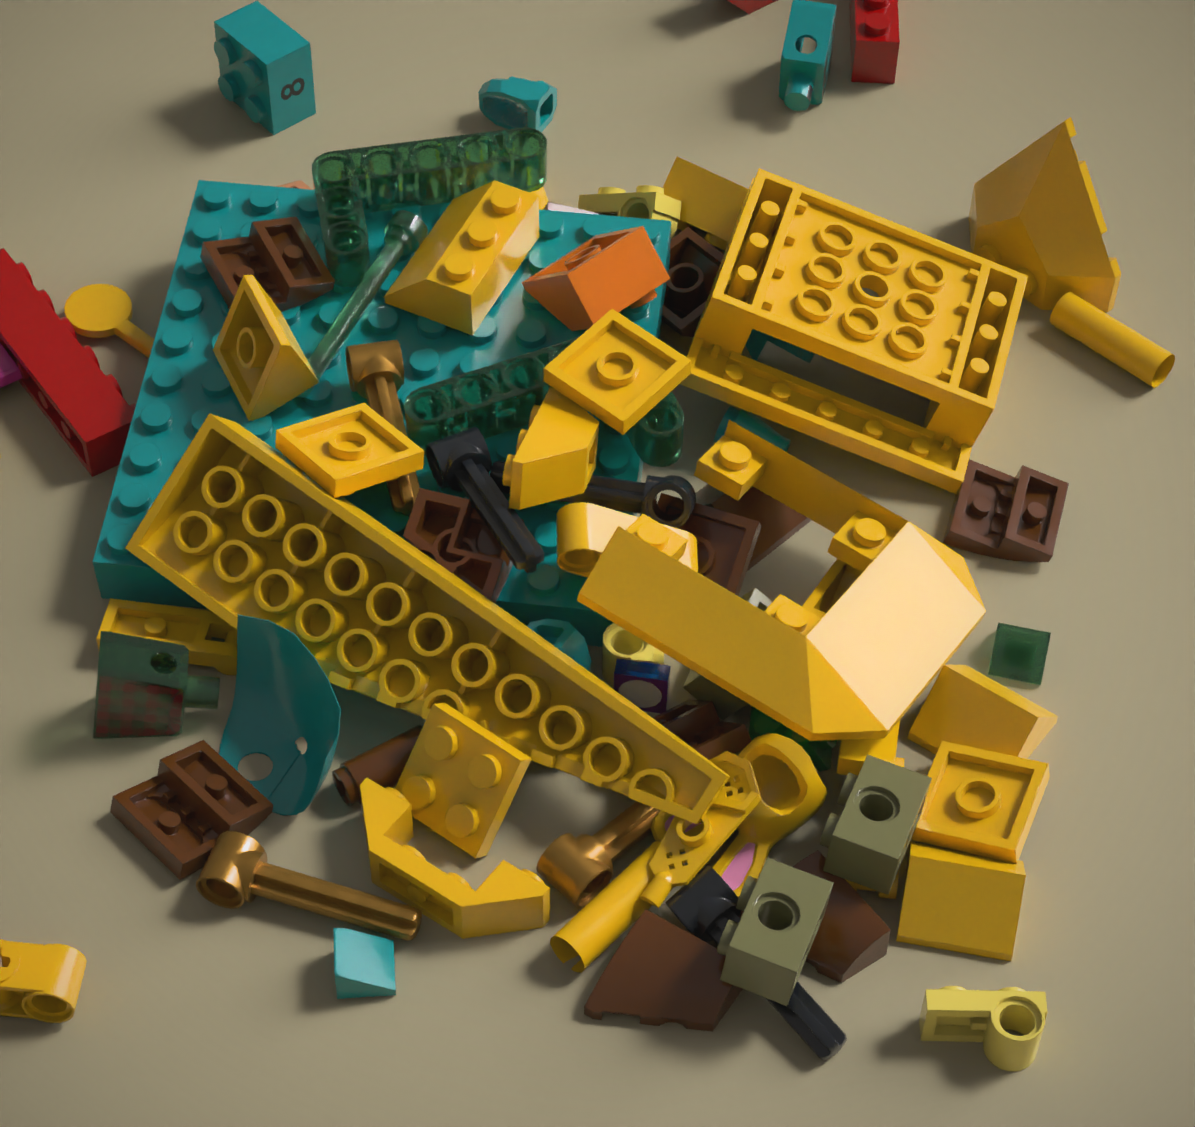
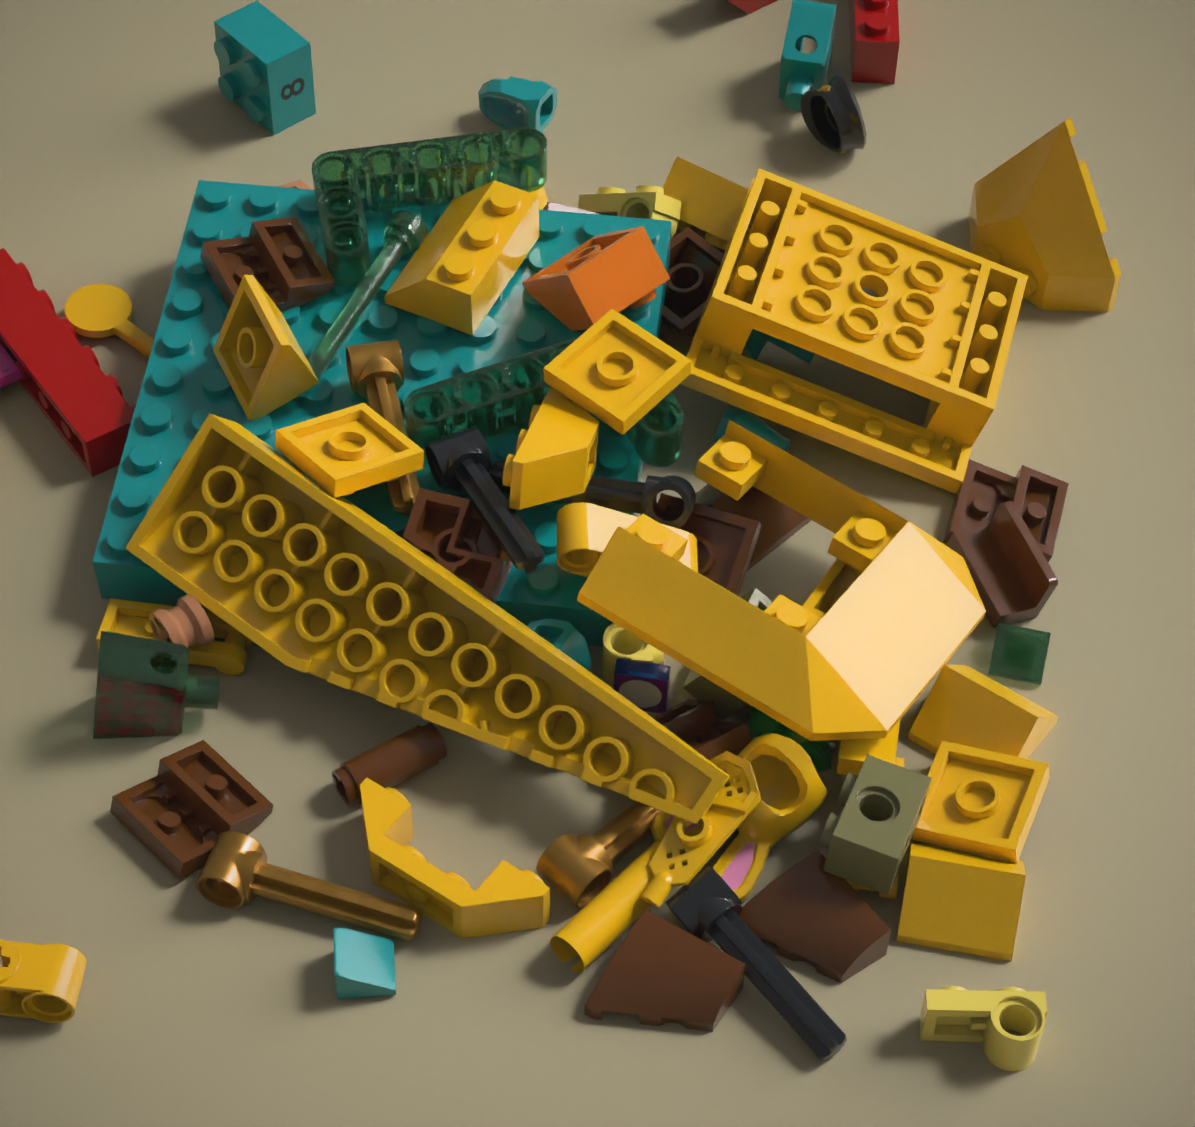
(182, 624): none -> nougat wheel
(275, 702): teal piece -> none
(461, 779): yellow plate -> none
(766, 958): olive brick -> none
(834, 116): none -> black piece
(1006, 567): none -> reddish brown panel
(1112, 339): yellow piece -> none

